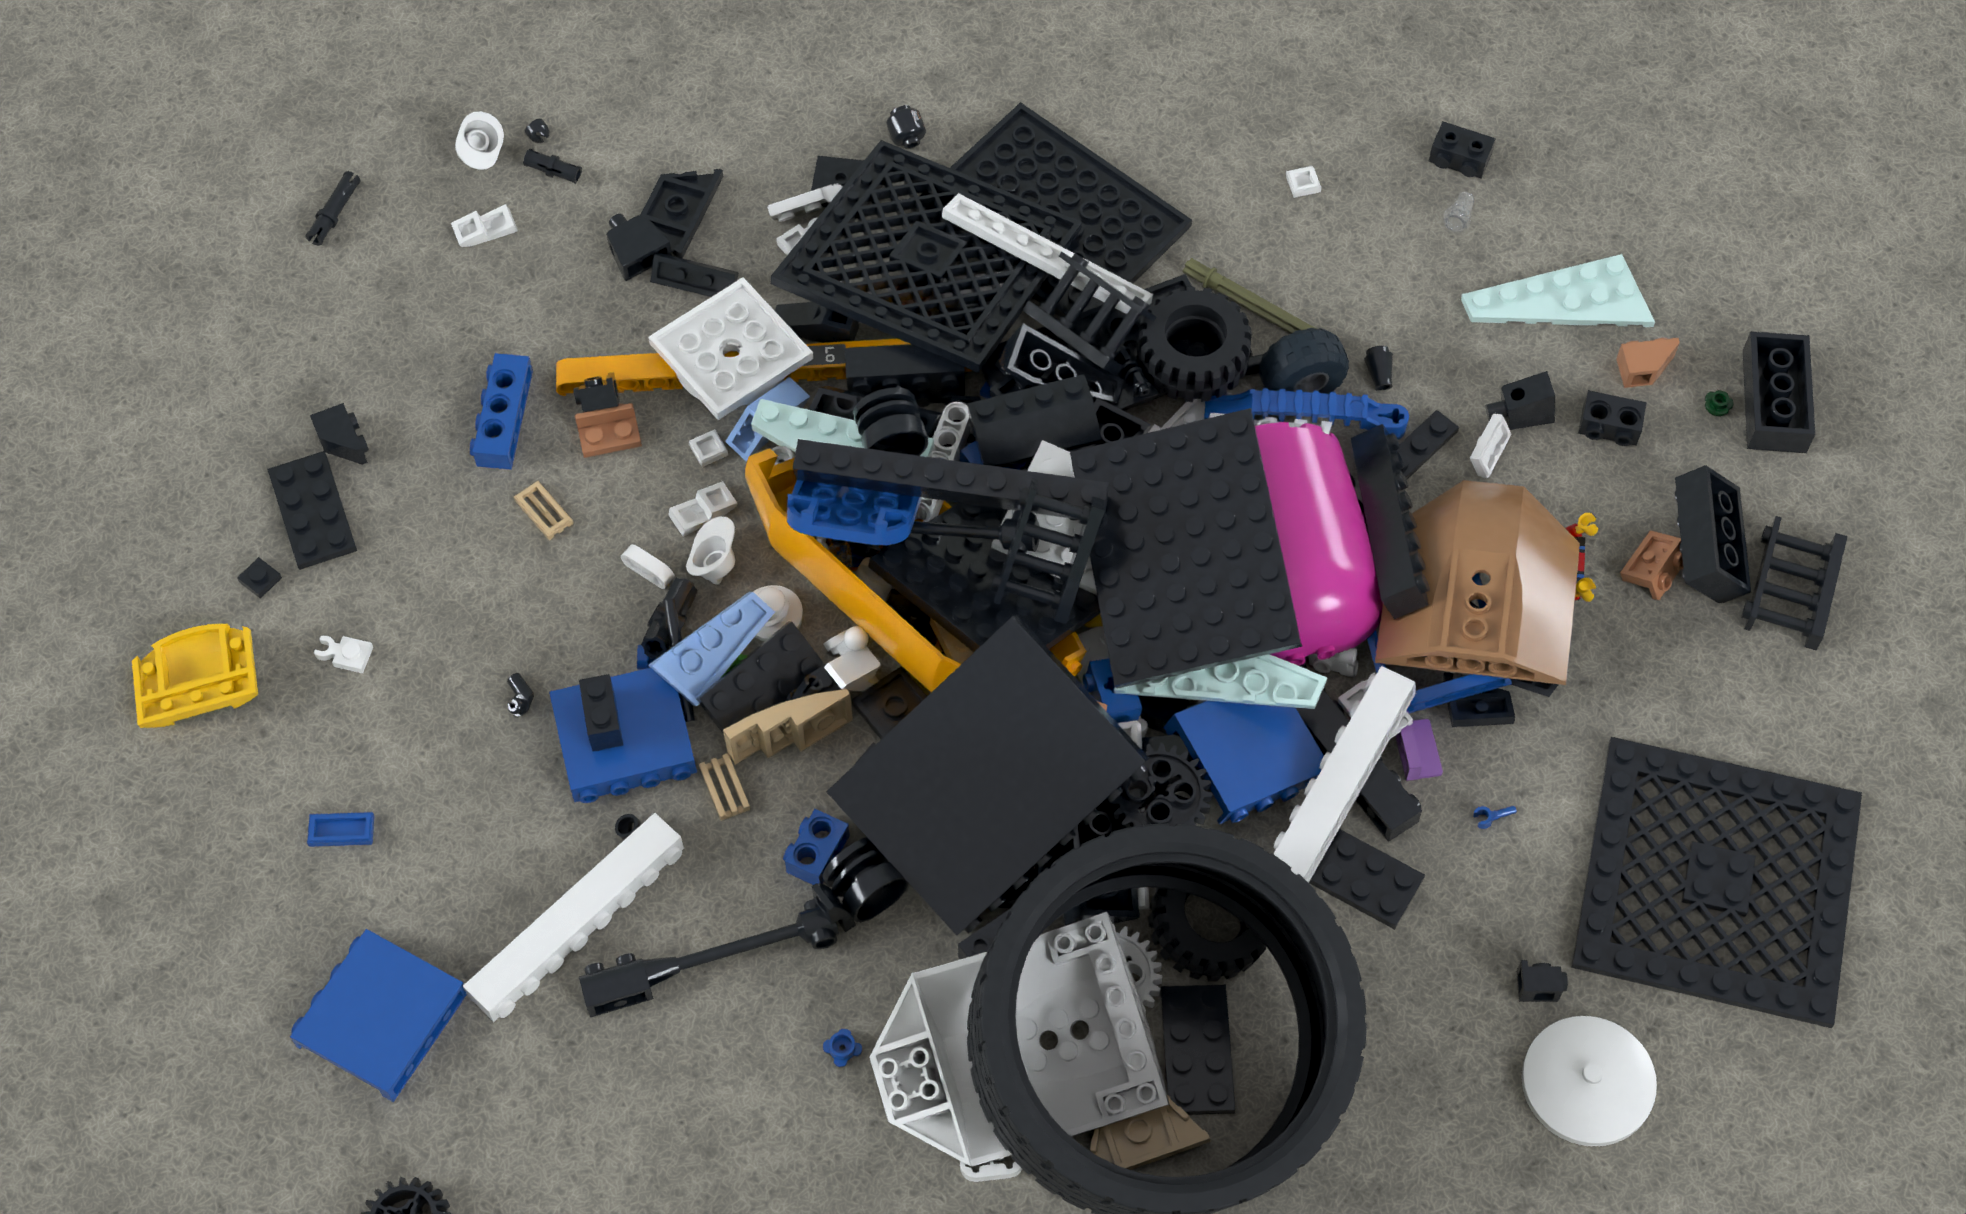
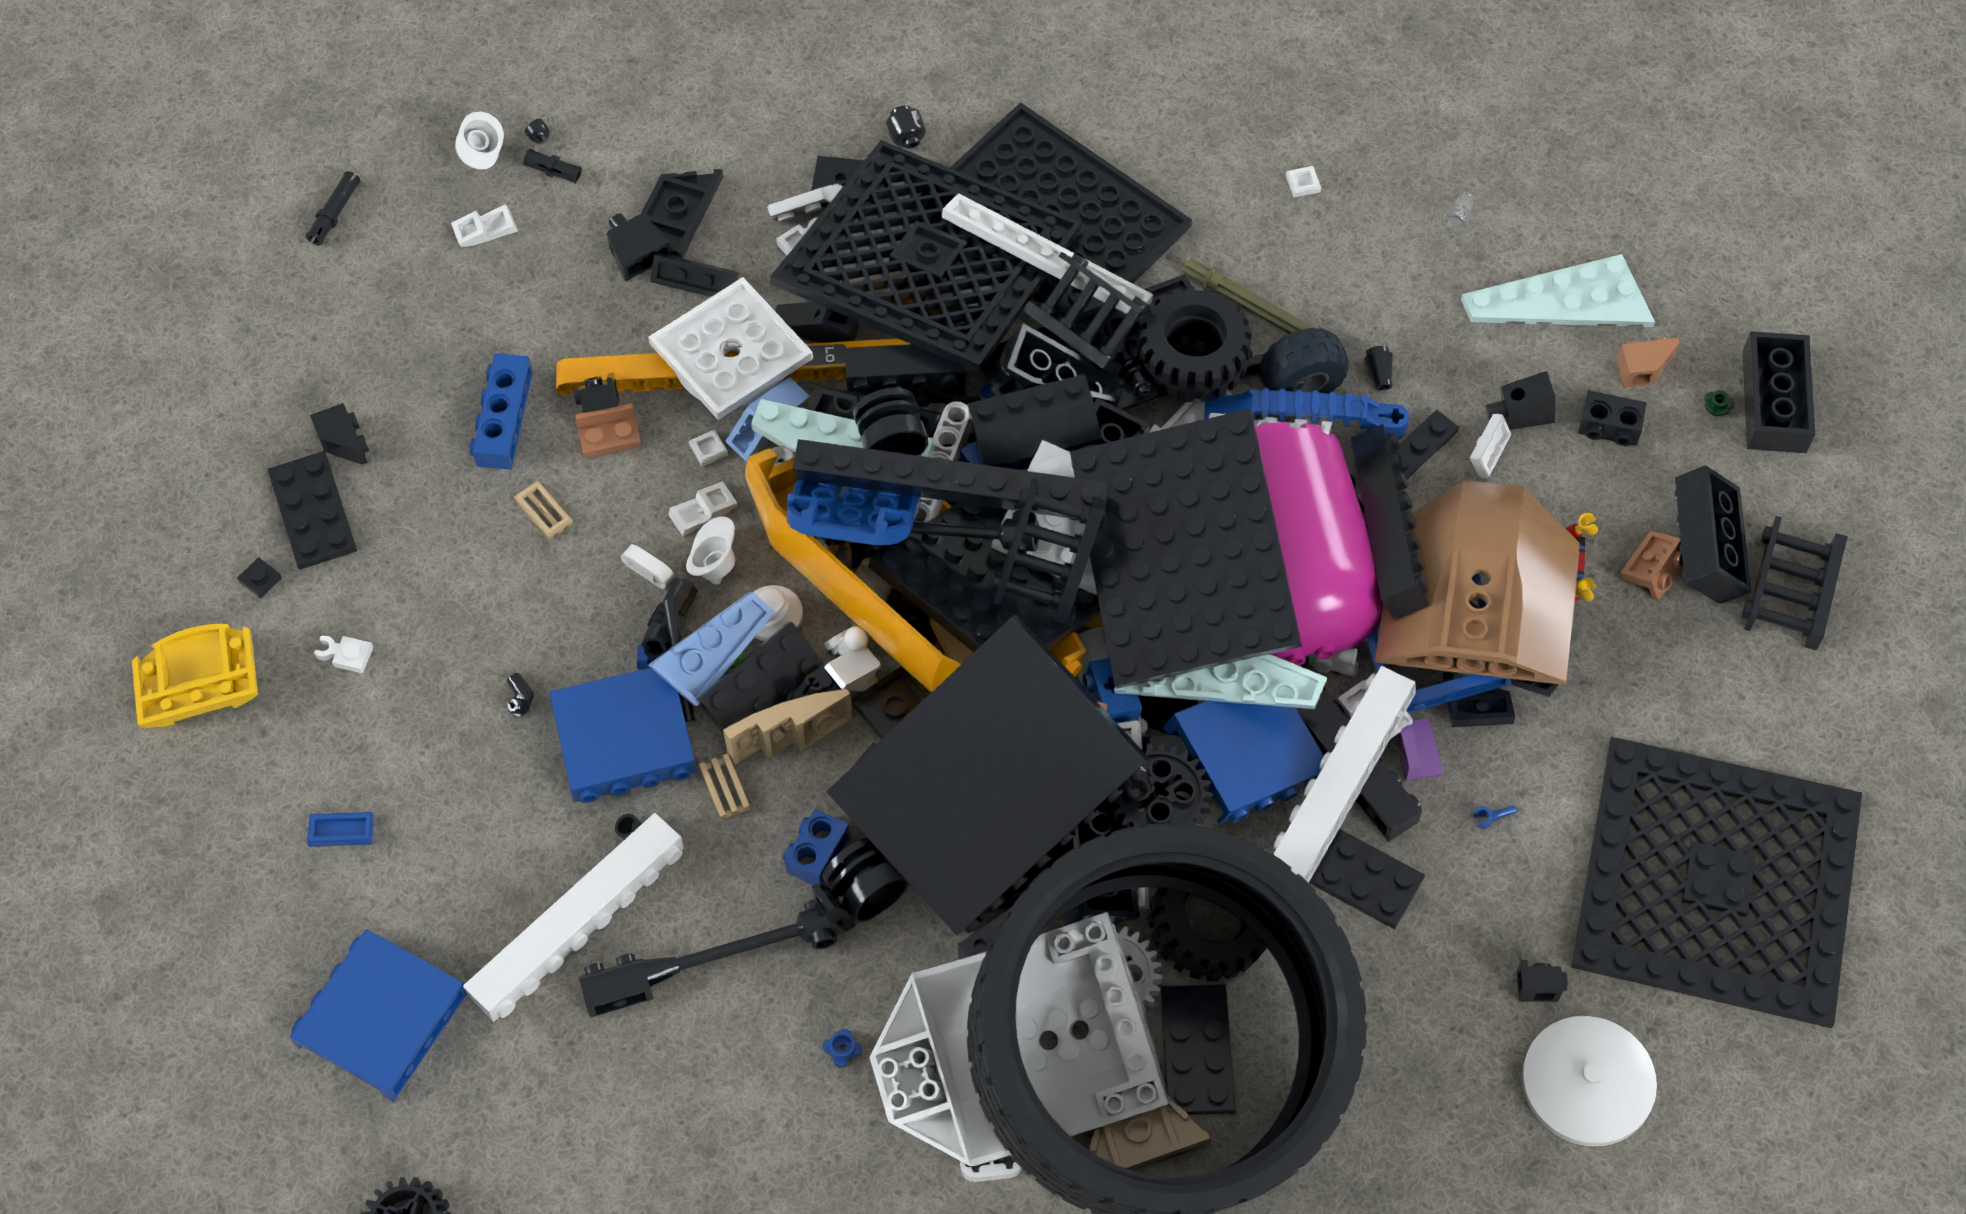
(600, 712): black brick -> none
(1461, 150): black brick -> none

